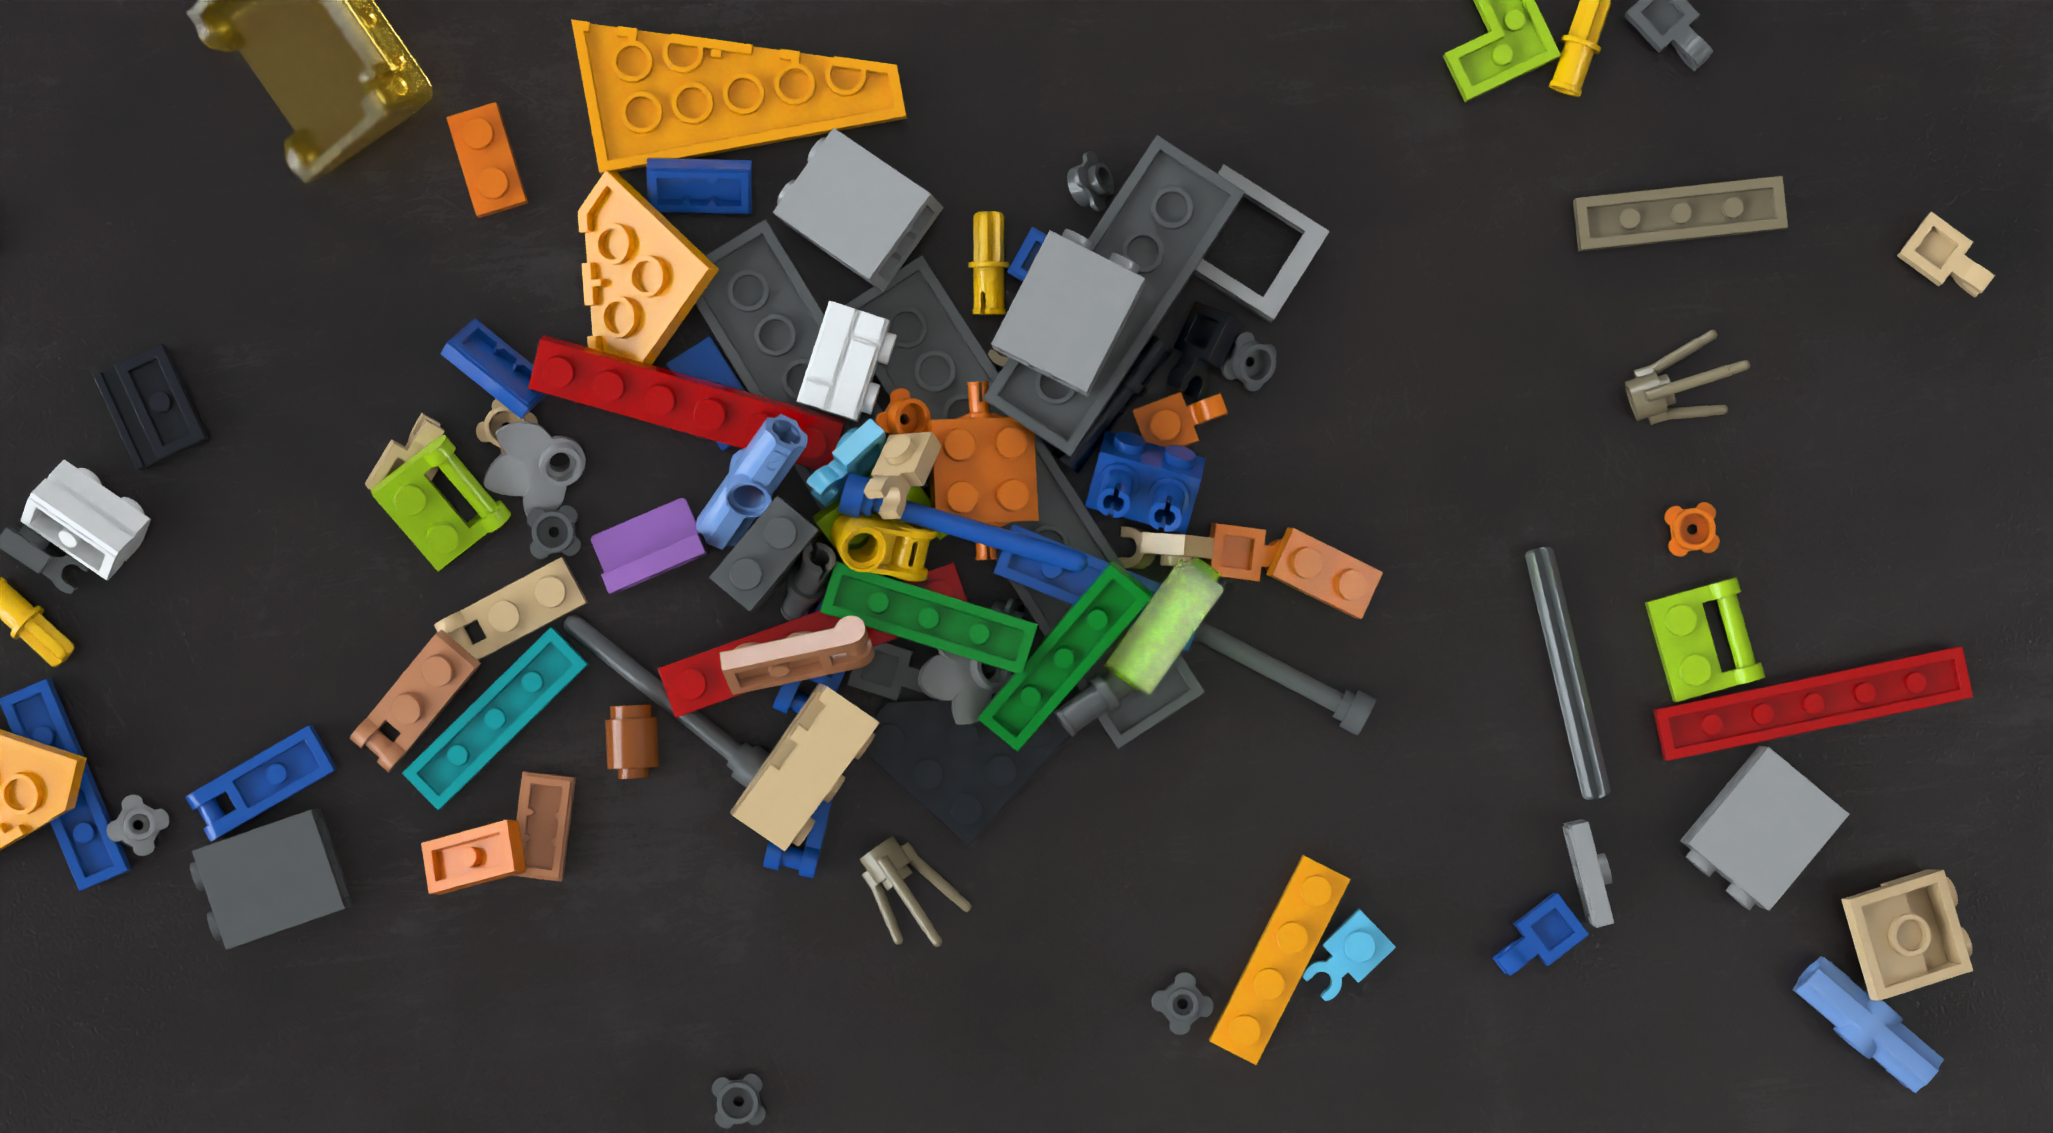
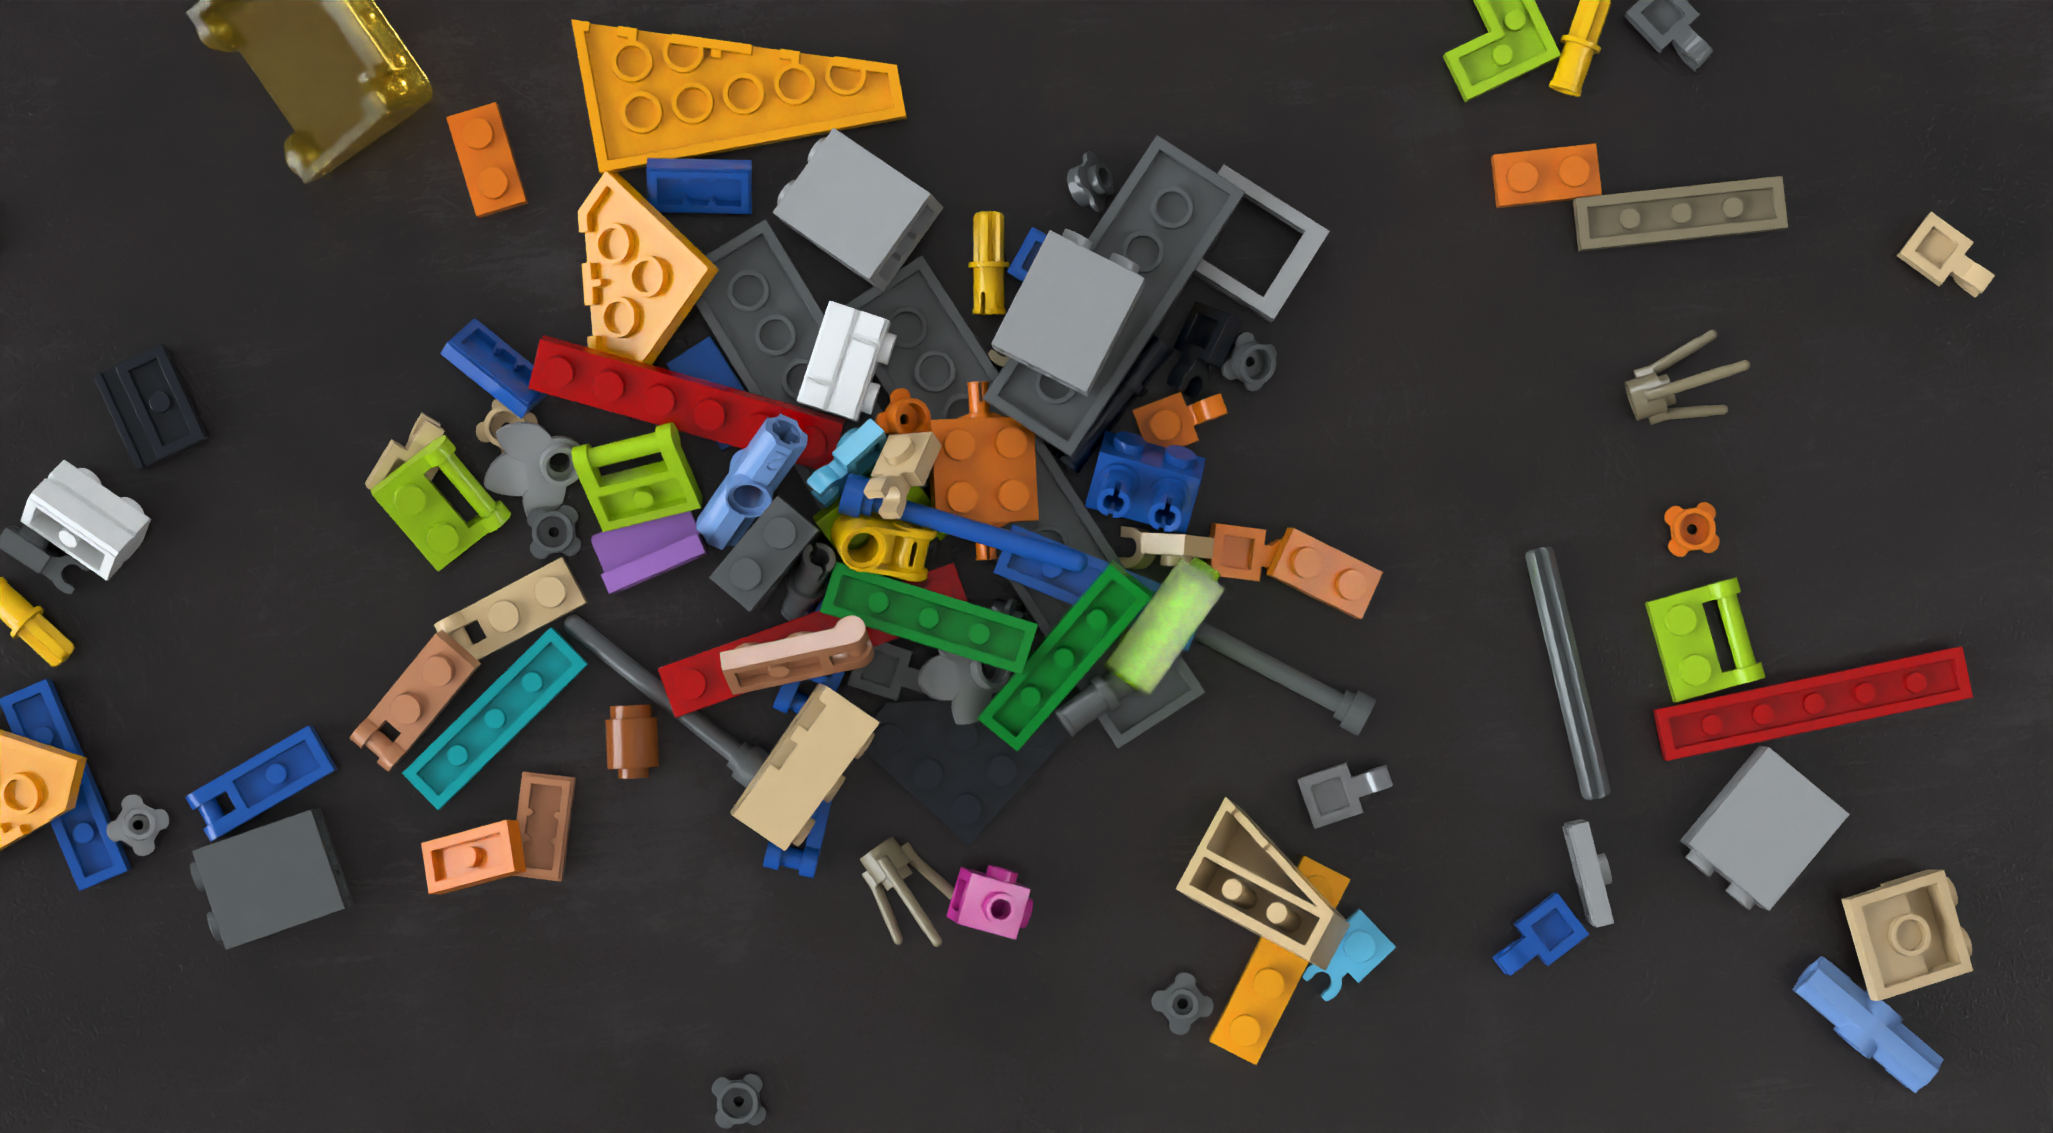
(639, 492): none -> lime plate
(991, 901): none -> dark pink brick
(1259, 888): none -> tan wedge
(1335, 794): none -> flat silver plate
(1546, 175): none -> orange plate

